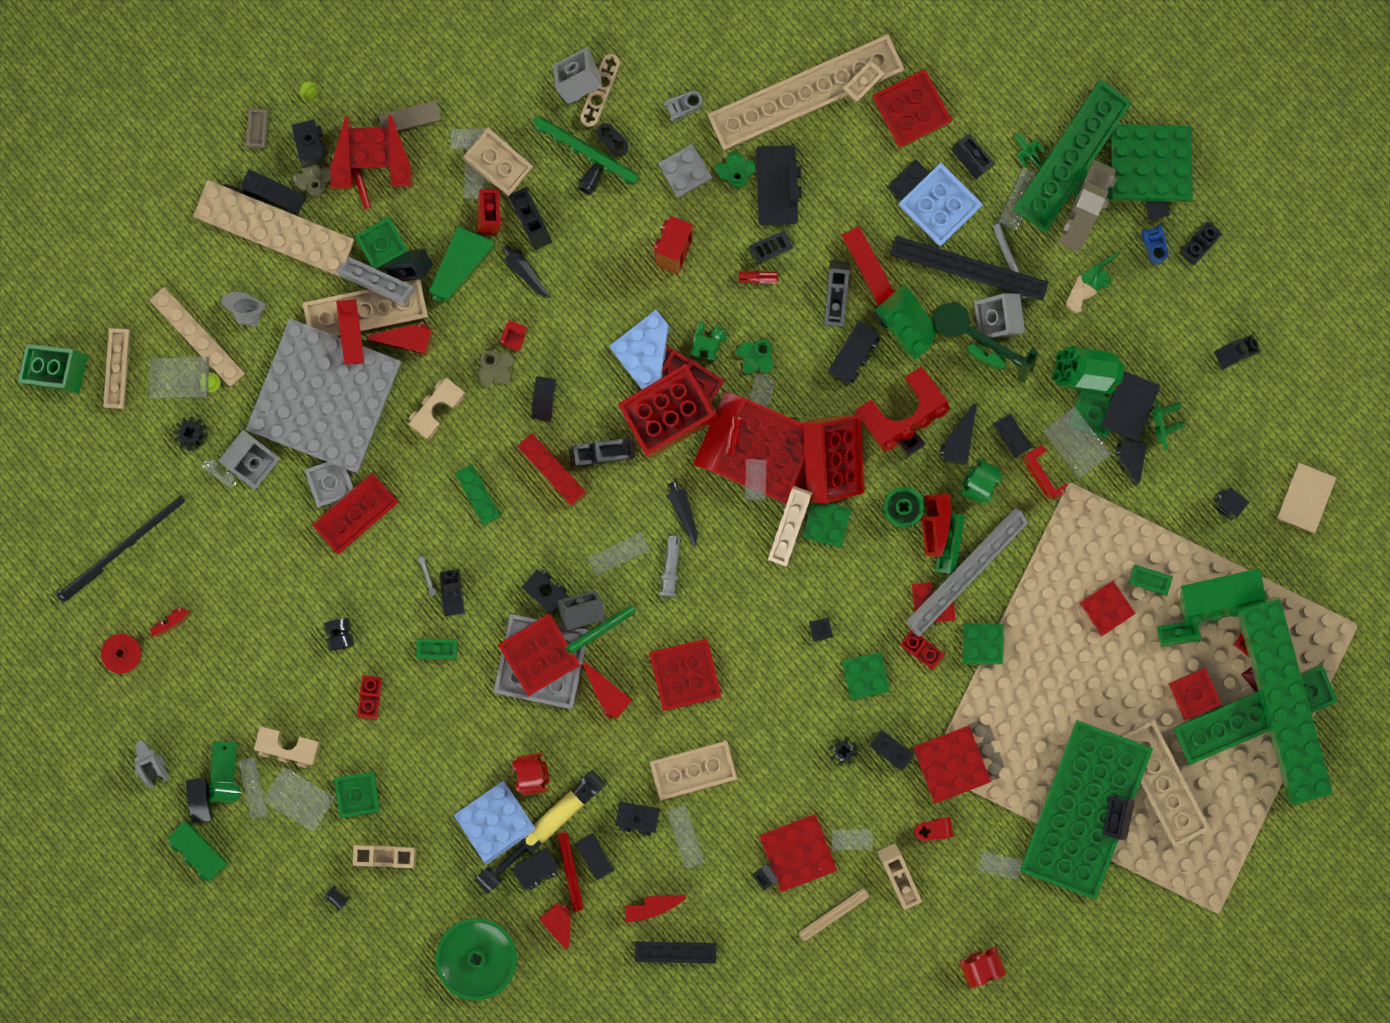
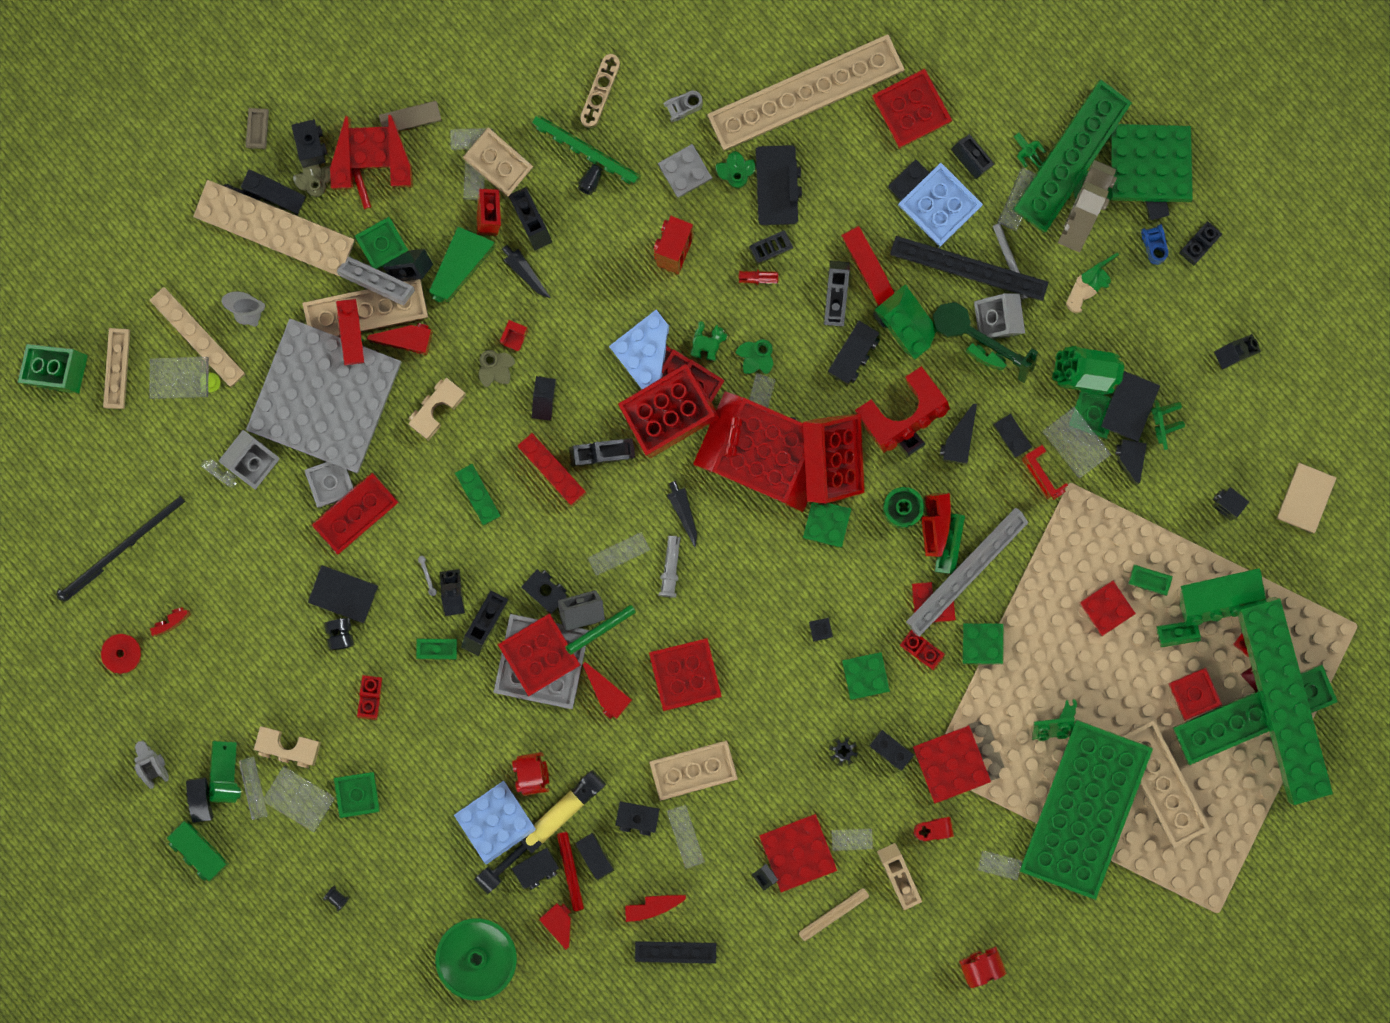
(197, 435): black gear -> none
(308, 90): lime plate -> none
(343, 594): none -> black tile
(384, 856): tan arch -> none
(484, 623): none -> black slope
(576, 76): light grey slope -> none
(616, 136): black beam -> none
(755, 479): clear plate -> none
(790, 526): tan plate -> none
(863, 81): tan plate -> none
(981, 481): green brick -> none
(1057, 728): none -> green plate
(1118, 817): black slope -> none

